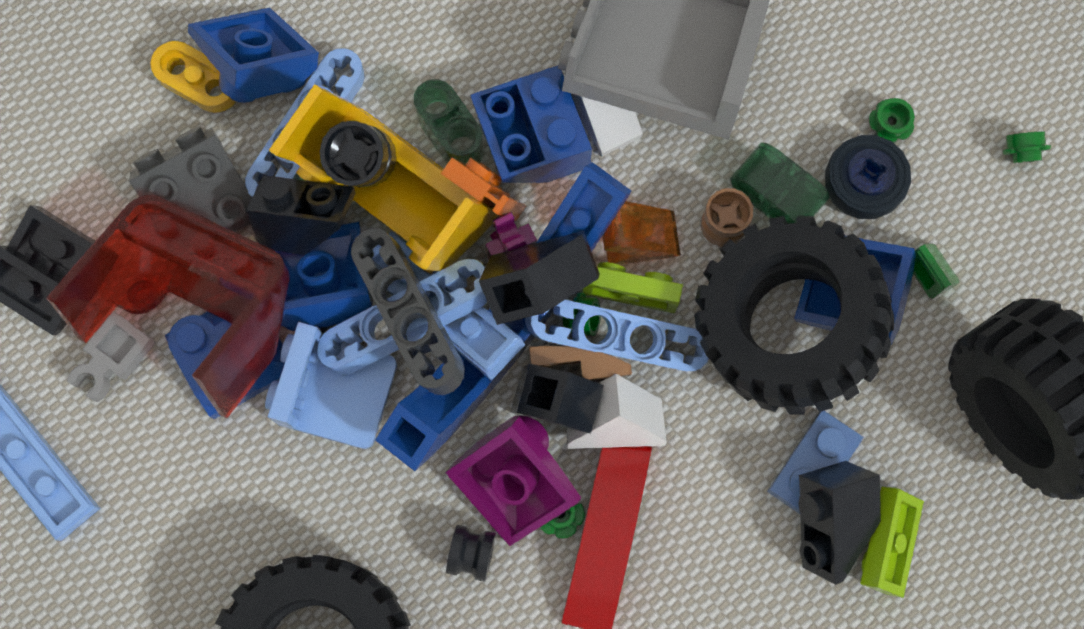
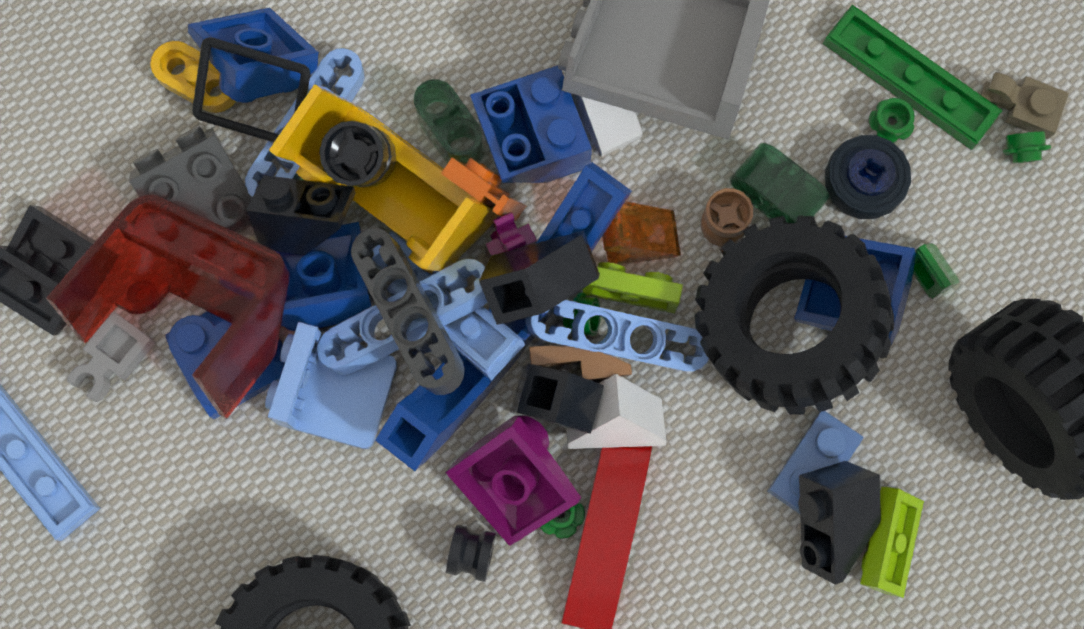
(256, 55): none -> black piece
(912, 77): none -> green tile
(1030, 103): none -> dark tan plate

